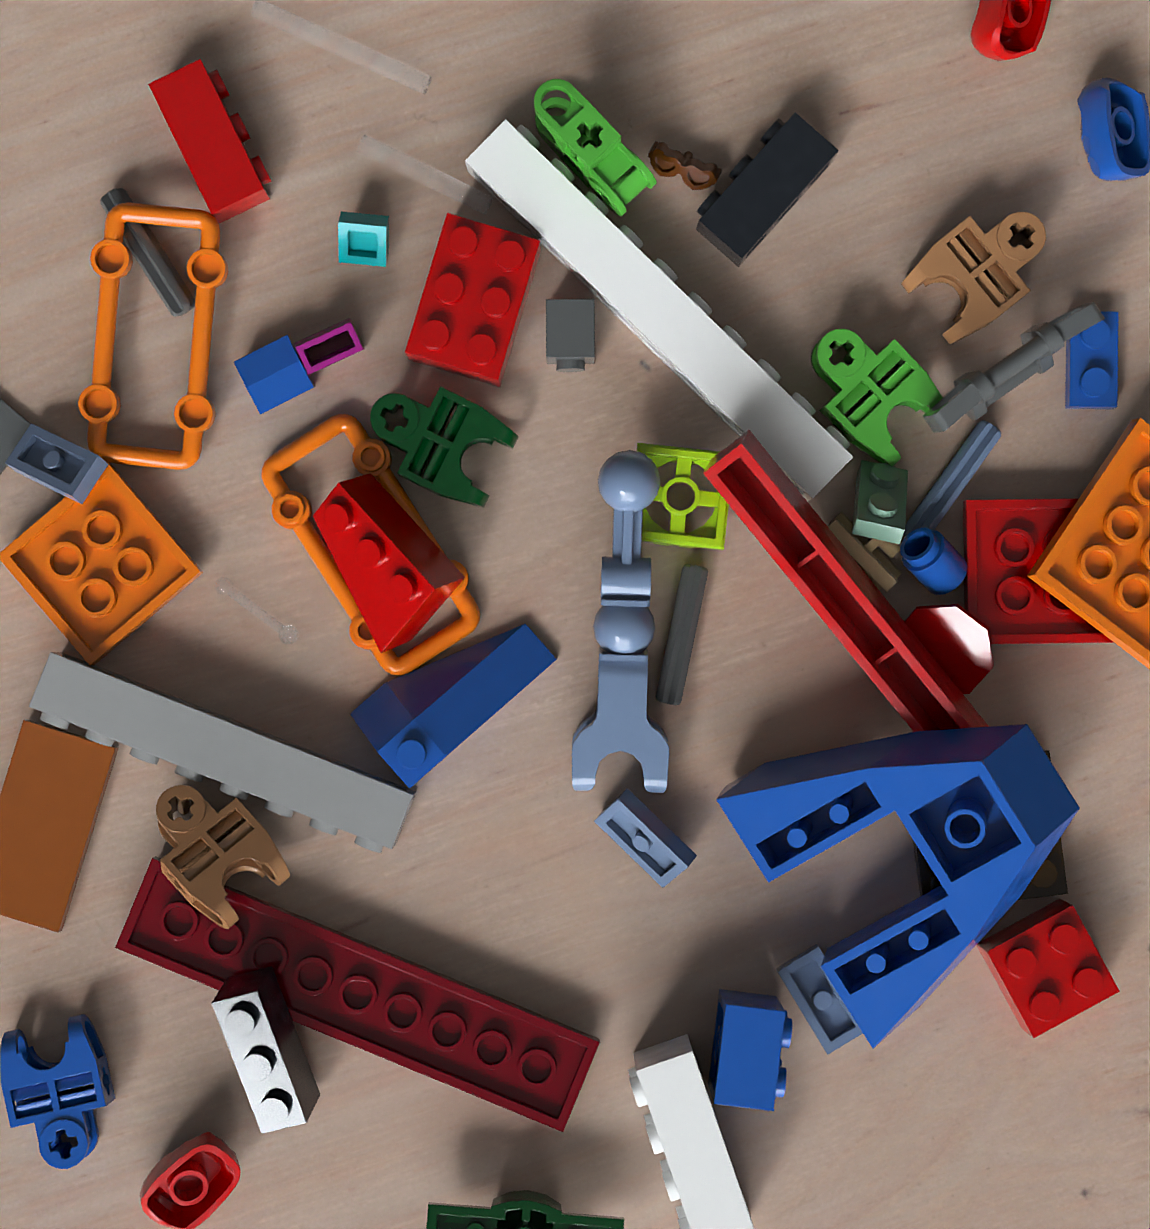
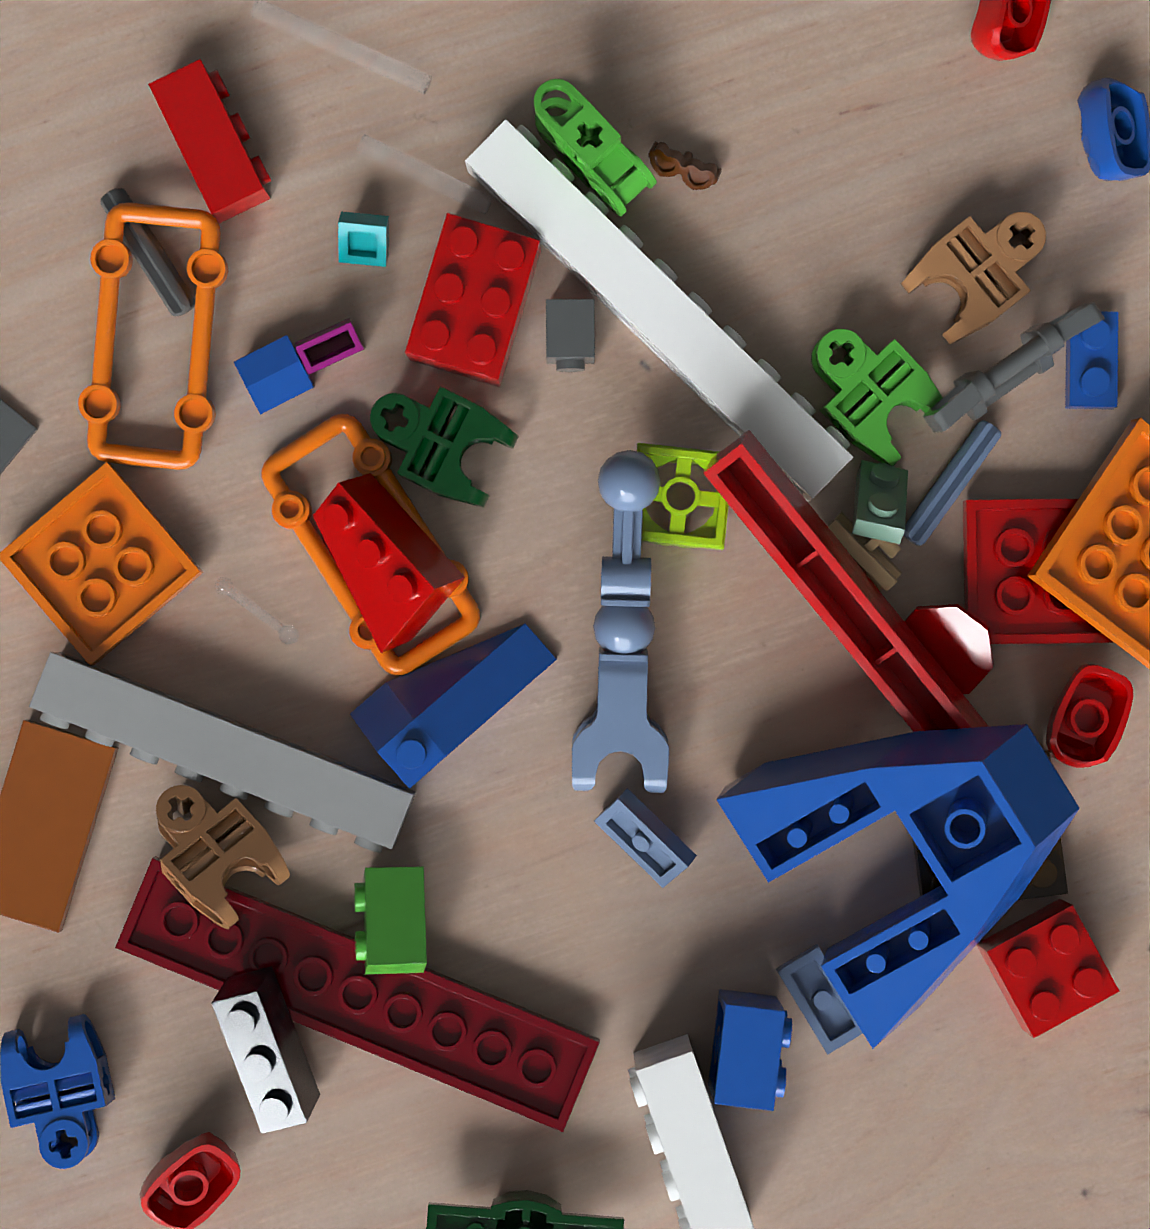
(56, 463): sand blue plate -> none
(392, 920): none -> bright green brick
(681, 634): dark grey axle -> none
(764, 188): black brick -> none
(933, 560): blue brick -> none
(1089, 716): none -> red piece

